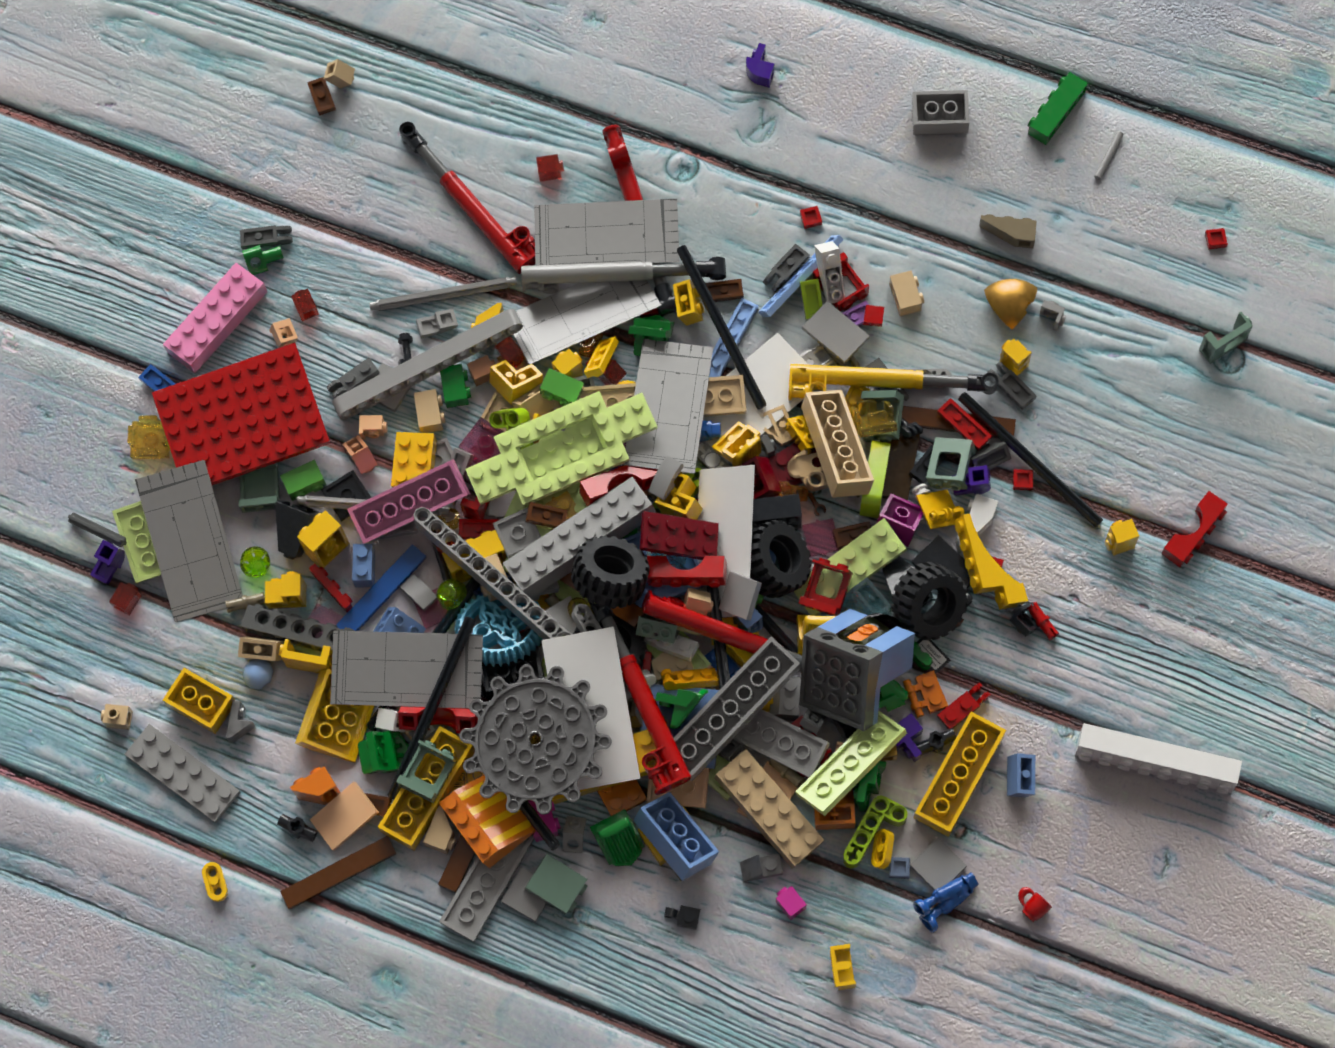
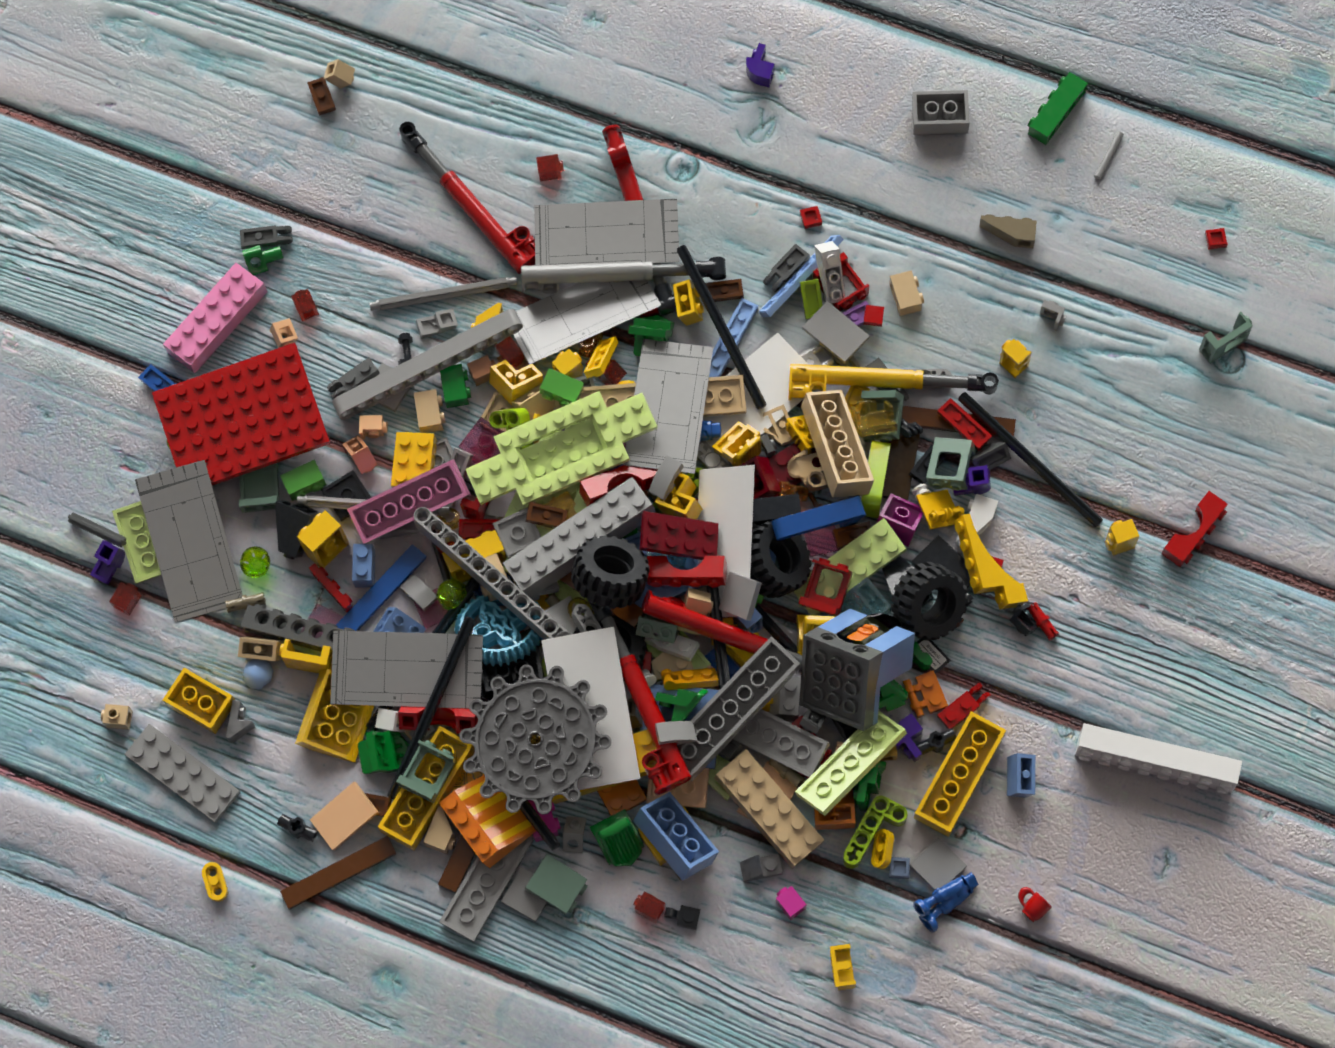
(147, 439): clear yellow panel -> none
(286, 592): yellow brick -> none
(316, 787): orange slope -> none
(649, 906): none -> clear red brick
(675, 731): none -> light grey slope
(842, 512): none -> blue beam
(1010, 299): pearl gold brick -> none
(1014, 386): dark grey hinge -> none
(1022, 479): red tile -> none

